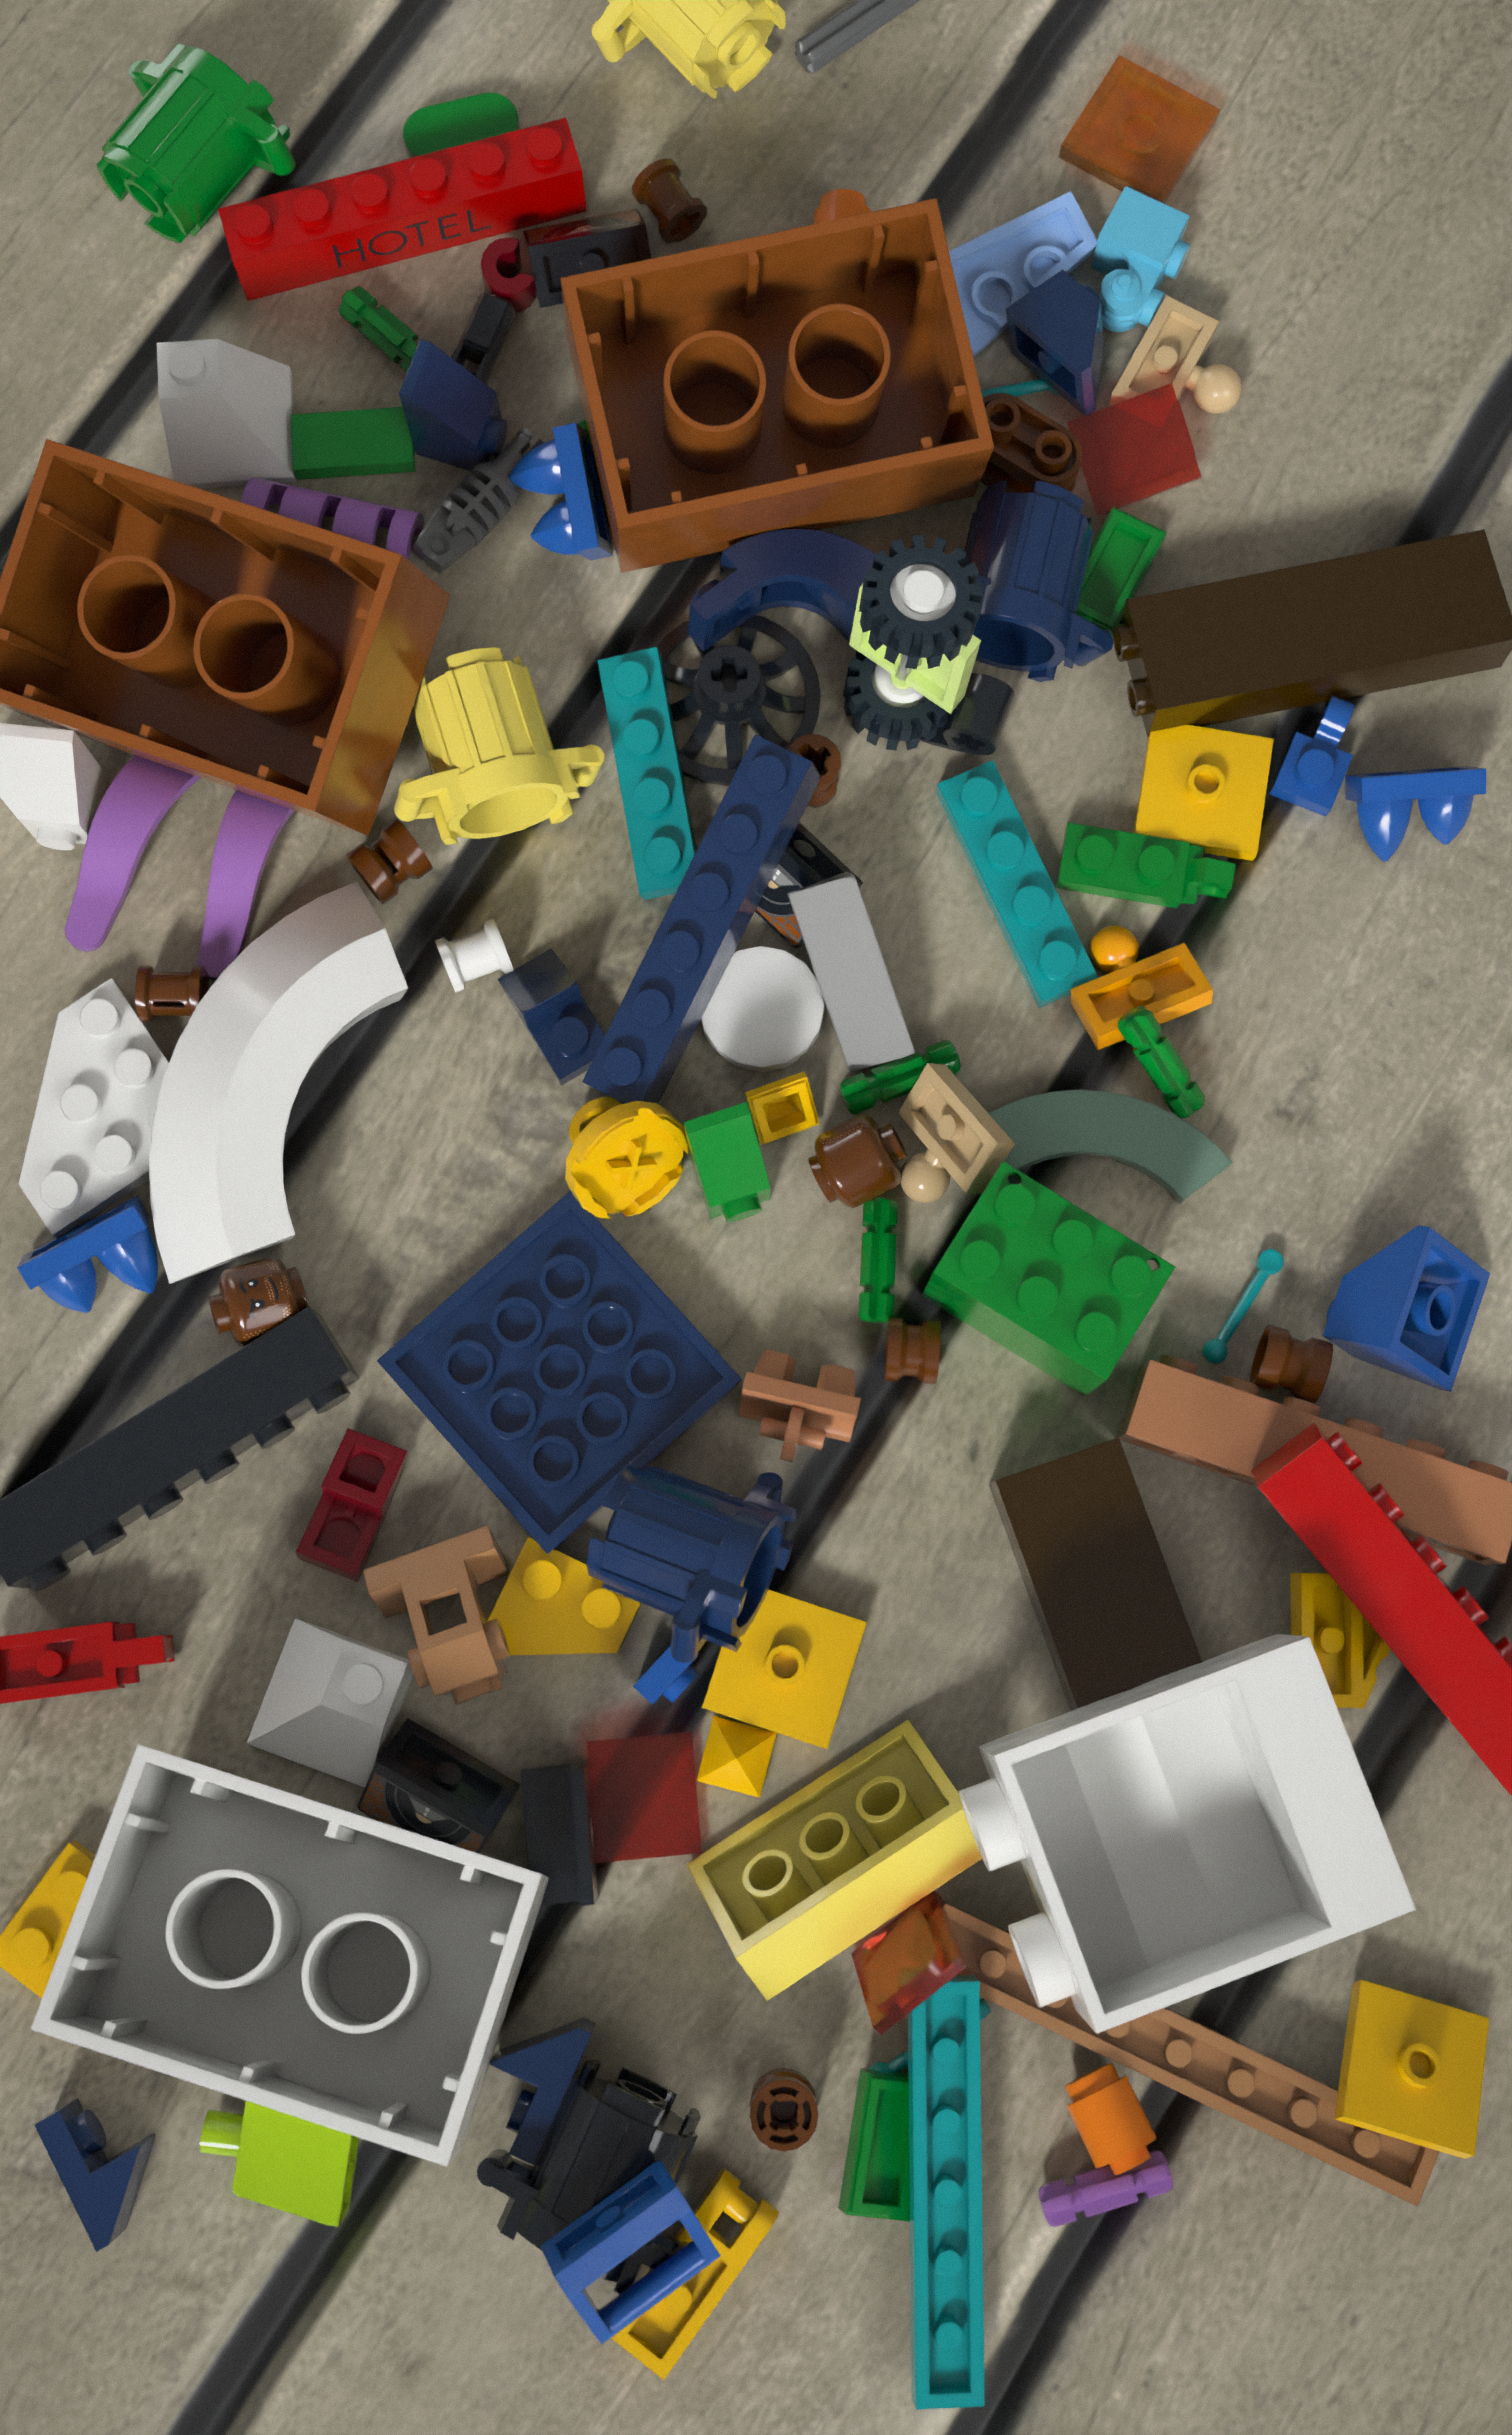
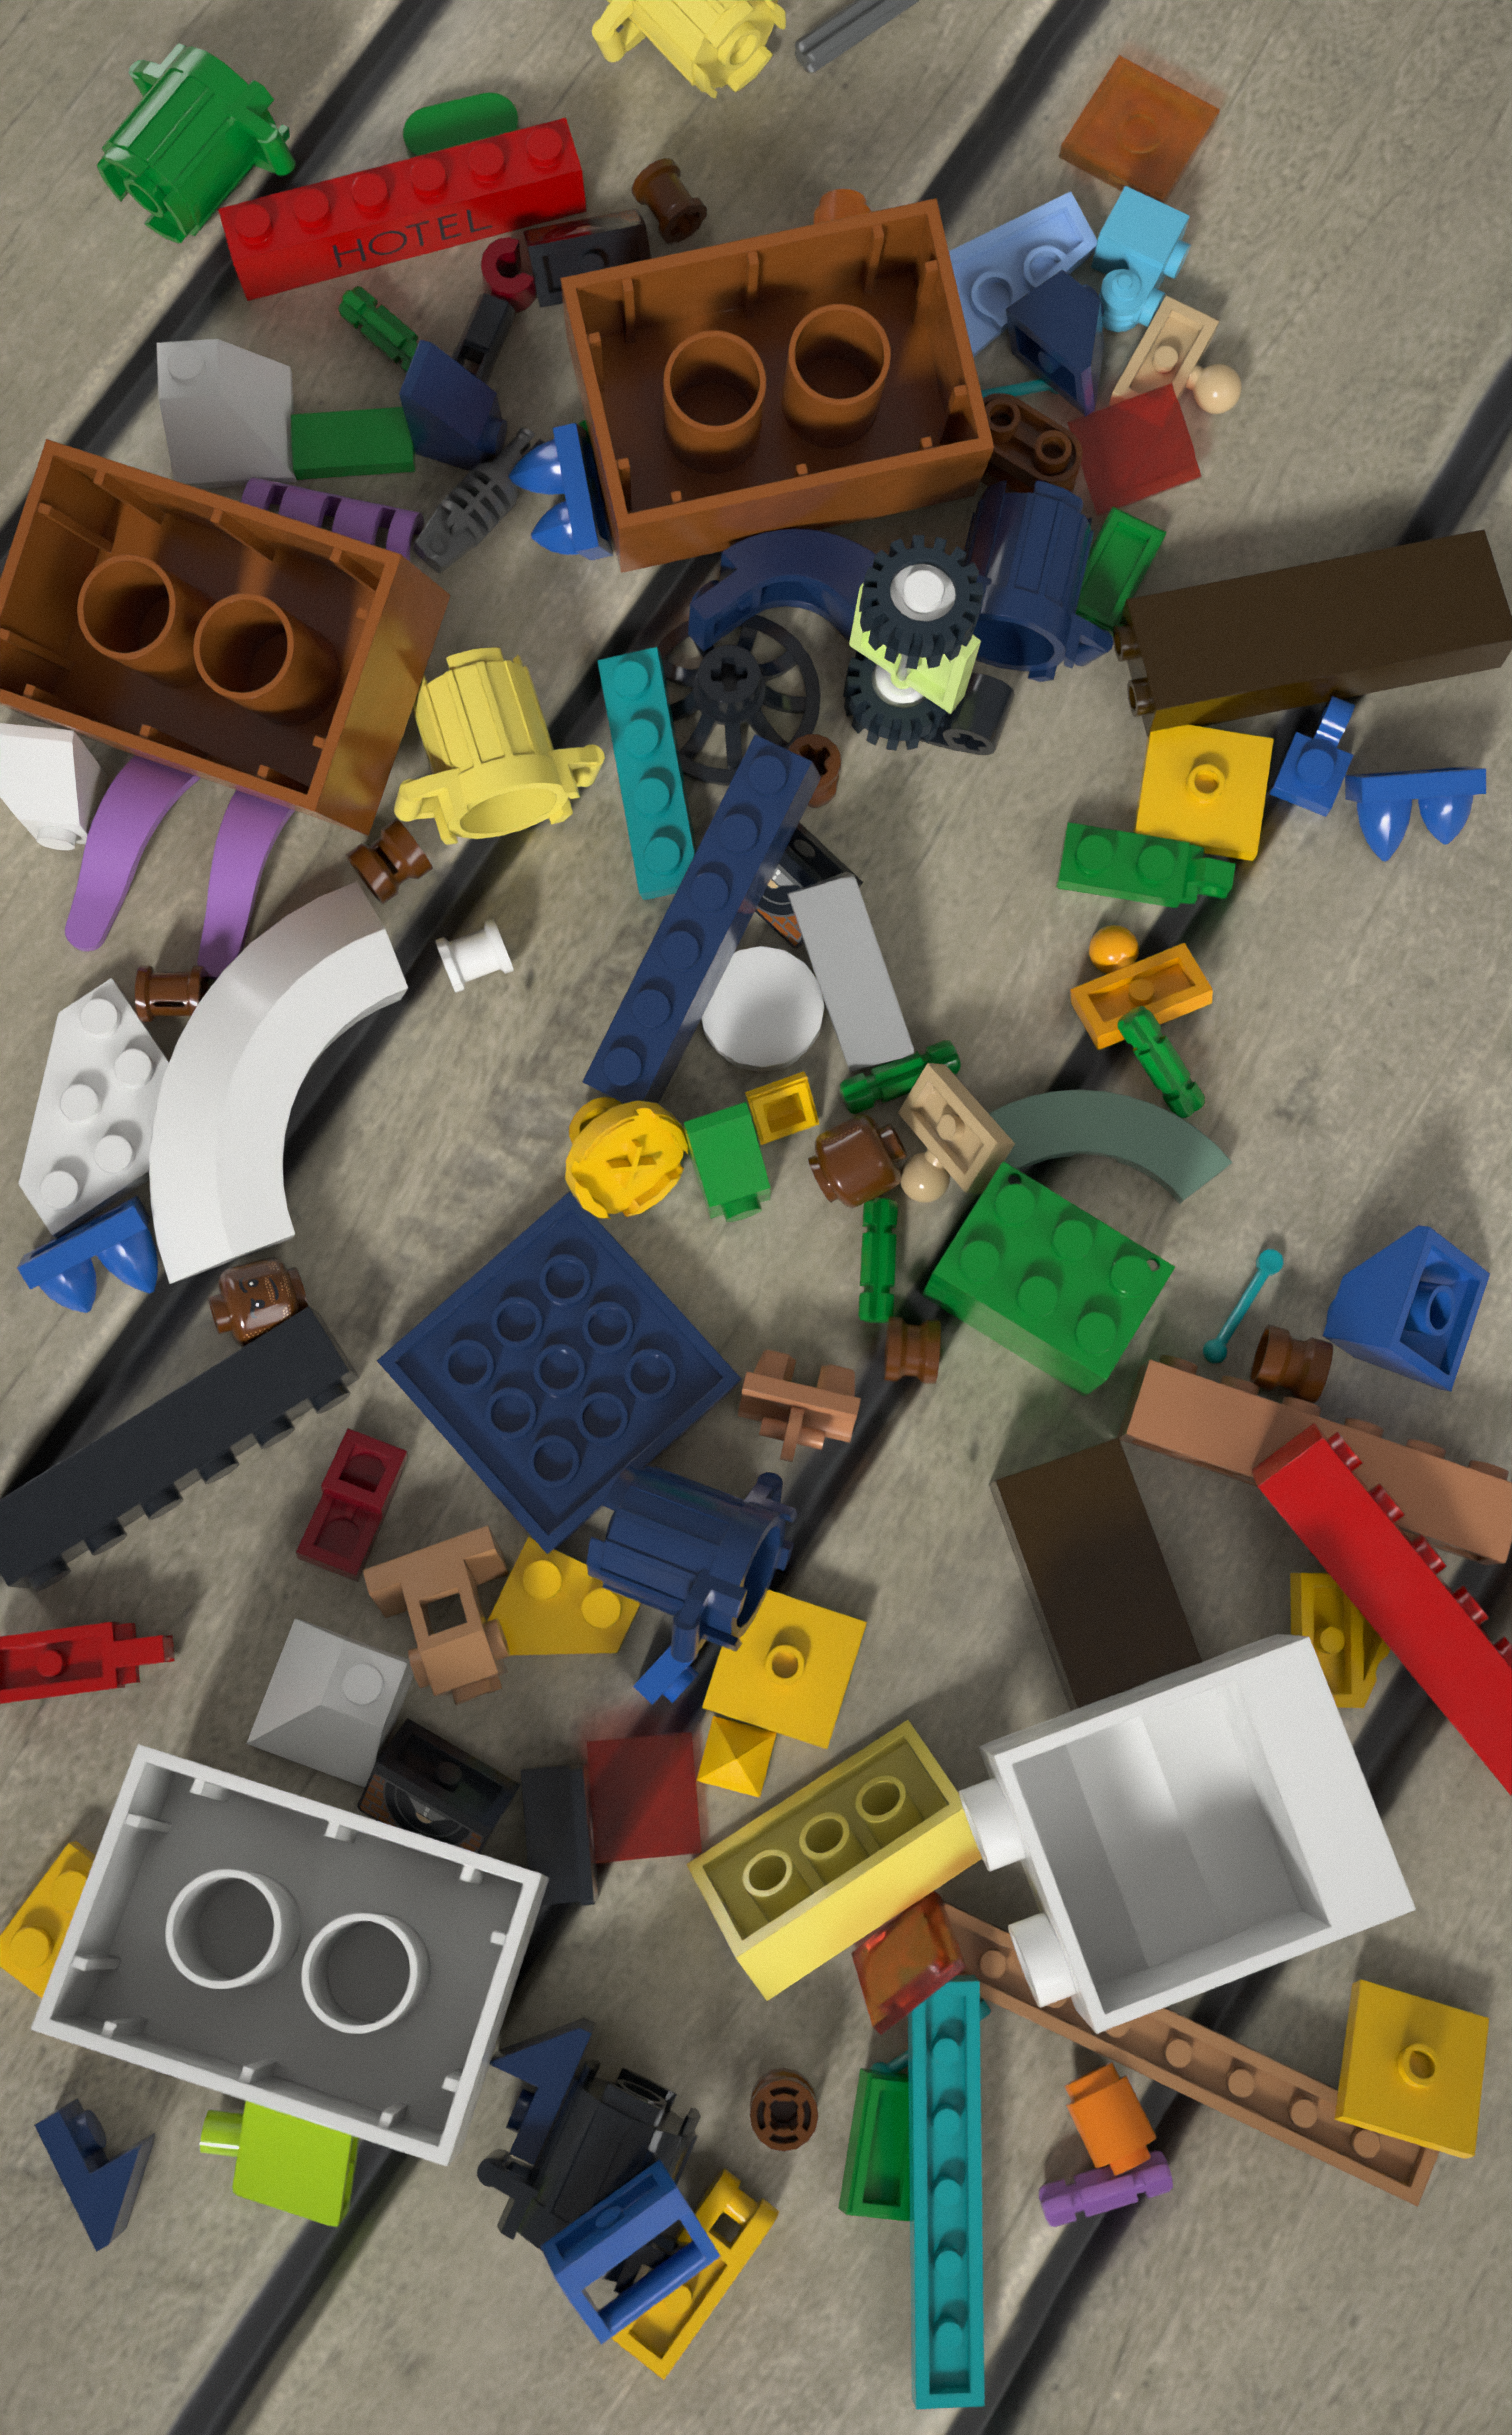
(554, 1014): dark blue slope -> none
(1015, 883): teal plate -> none

